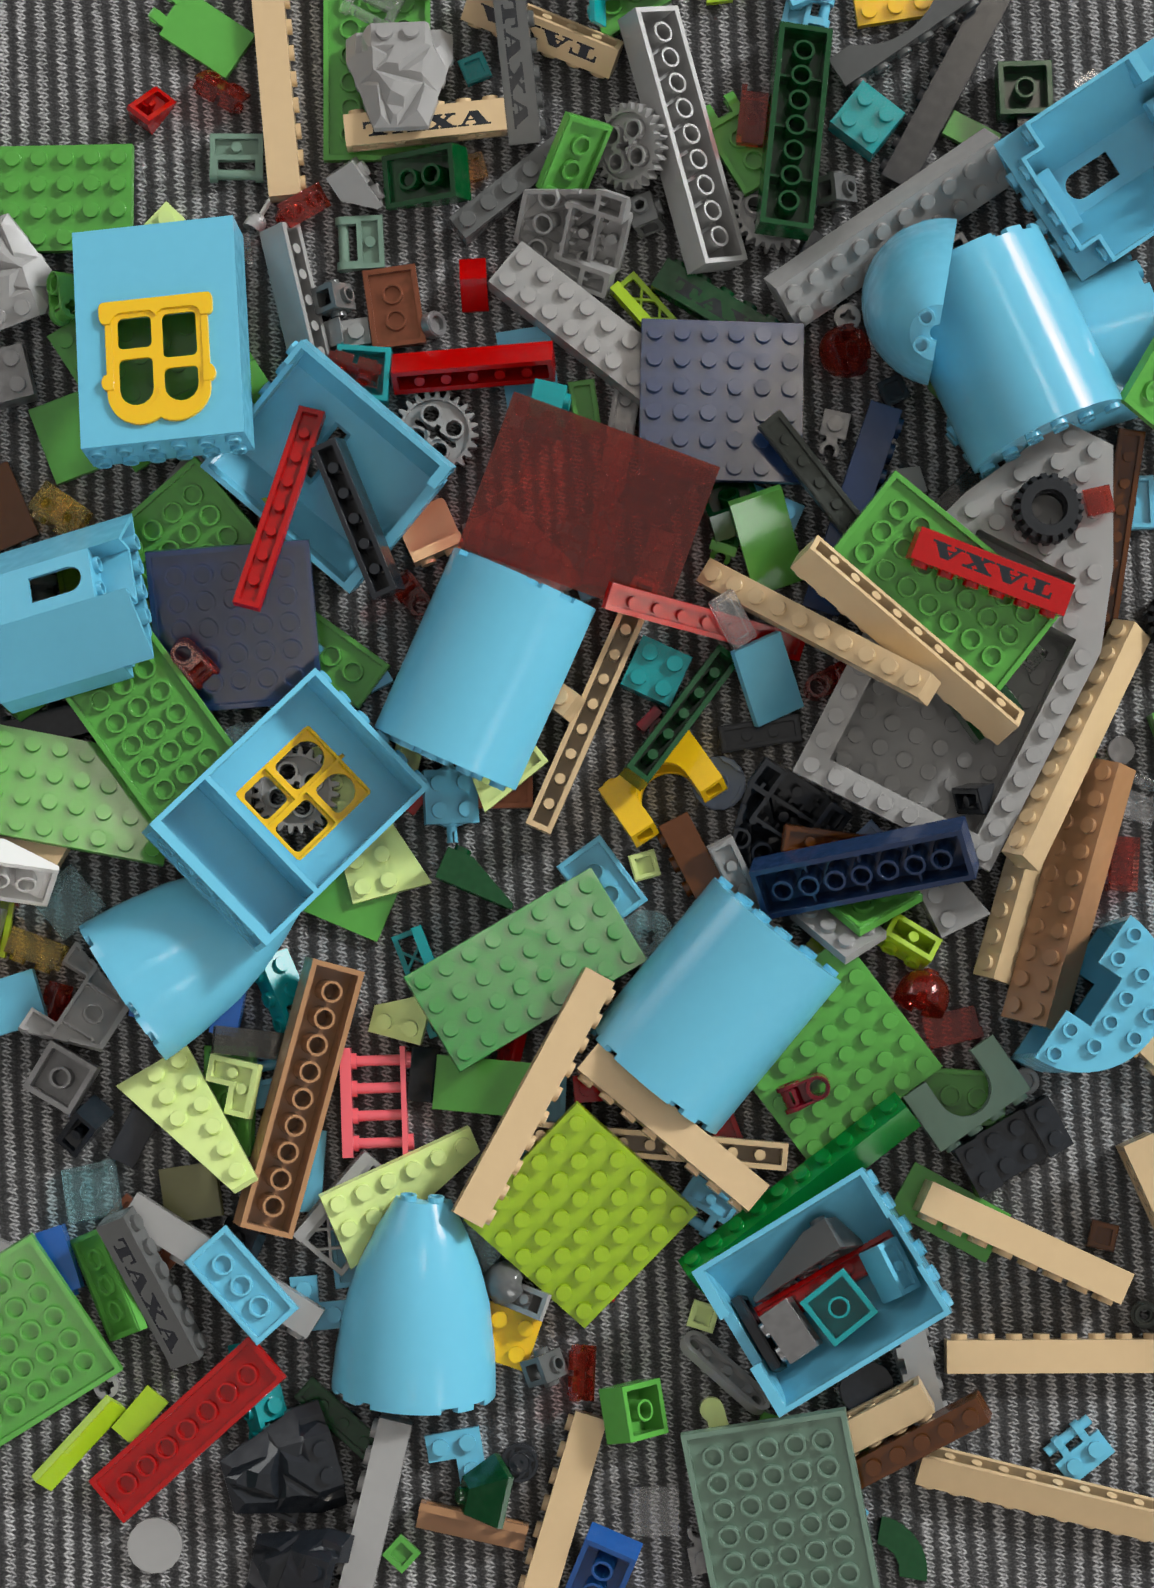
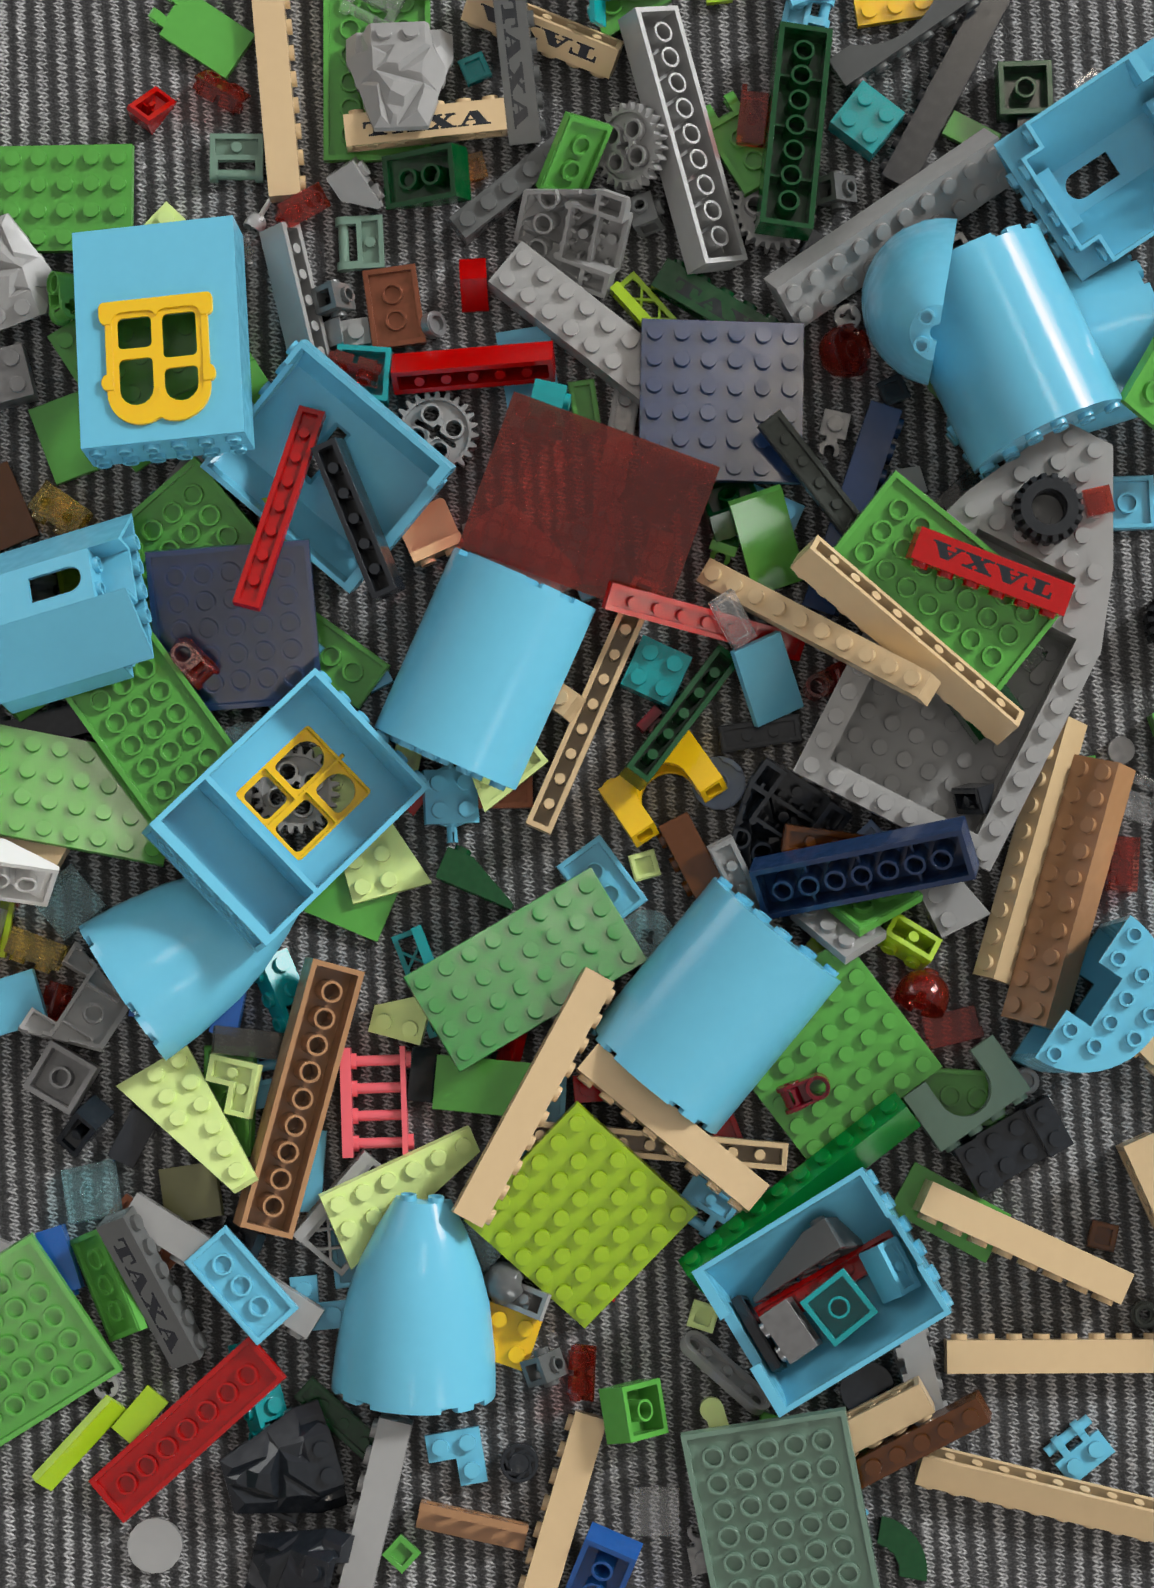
(412, 594): clear red piece -> none
(486, 1491): dark green slope -> none
(1076, 746): tan brick -> none
(1126, 474): reddish brown tile -> none

